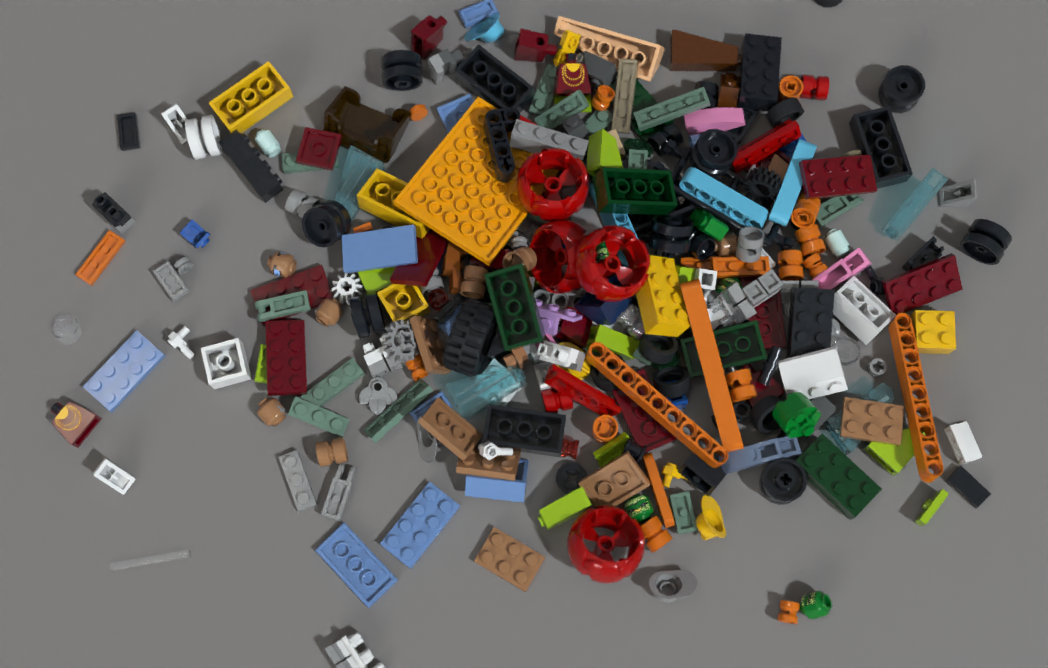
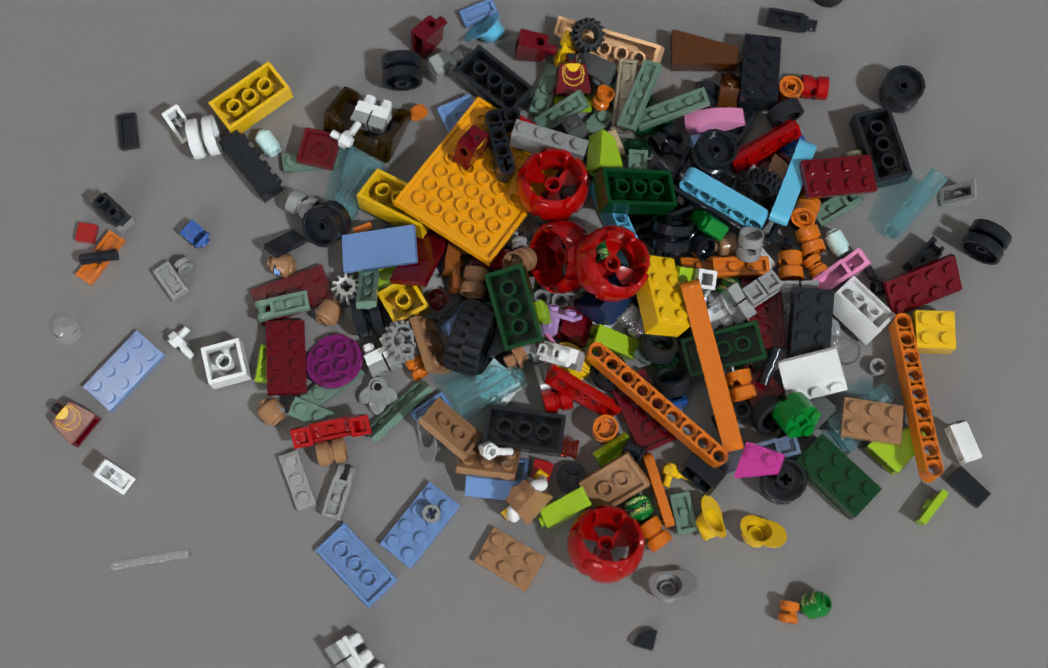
(86, 233): none -> red tile
(99, 257): none -> black axle
(284, 243): none -> black tile
(330, 429): none -> red slope
(334, 361): none -> magenta tile
(346, 138): none -> white piece
(367, 289): none -> sand green plate
(372, 117): none -> hips
(437, 515): none -> light grey bush
(475, 142): none -> dark red torso
(527, 499): none -> medium nougat torso
(543, 312): none -> lime tile
(544, 466): none -> red tile
(597, 31): none -> black tyre
(639, 95): none -> sand green plate
(646, 640): none -> black tile
(758, 462): none -> dark pink wing
(762, 532): none -> yellow piece
(790, 21): none -> black hinge

